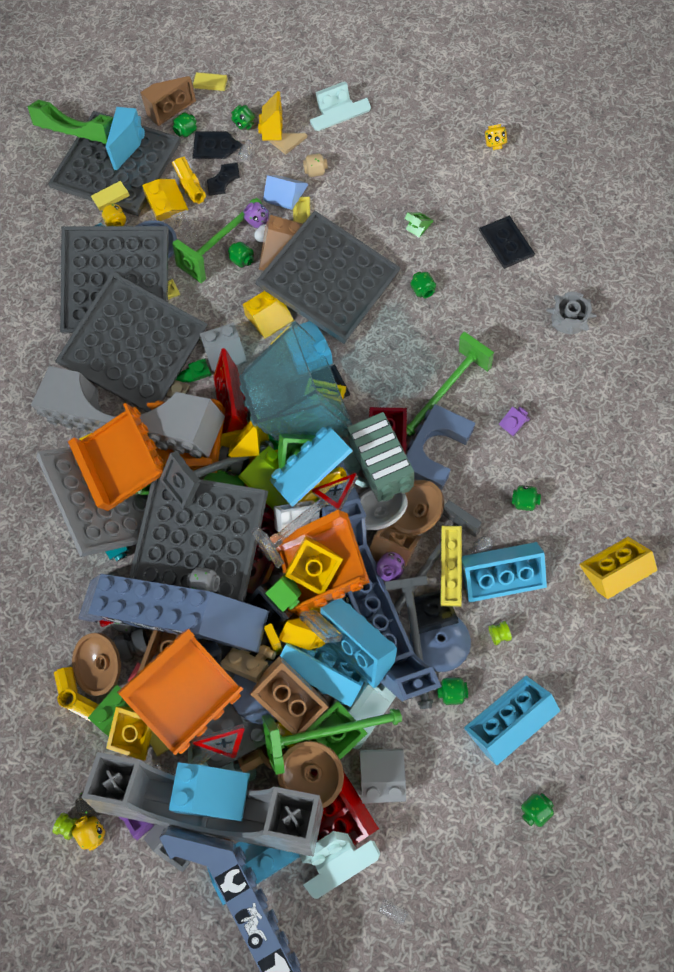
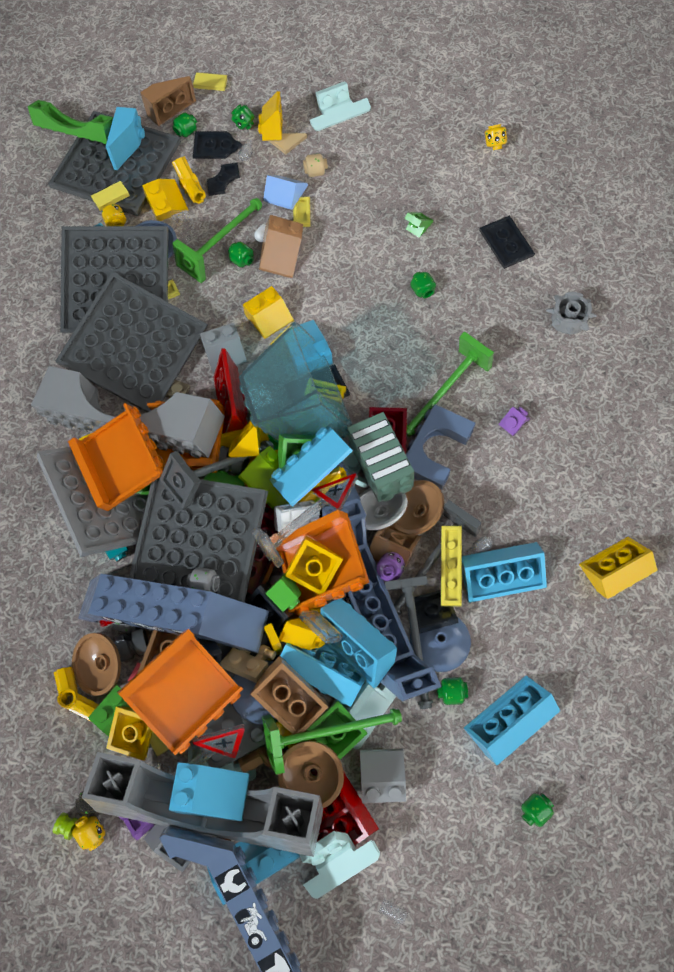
(196, 371): green plate -> none
(256, 214): medium lavender head -> none
(328, 276): dark grey plate -> none
(500, 633): lime wheel -> none
(526, 498): green head -> none

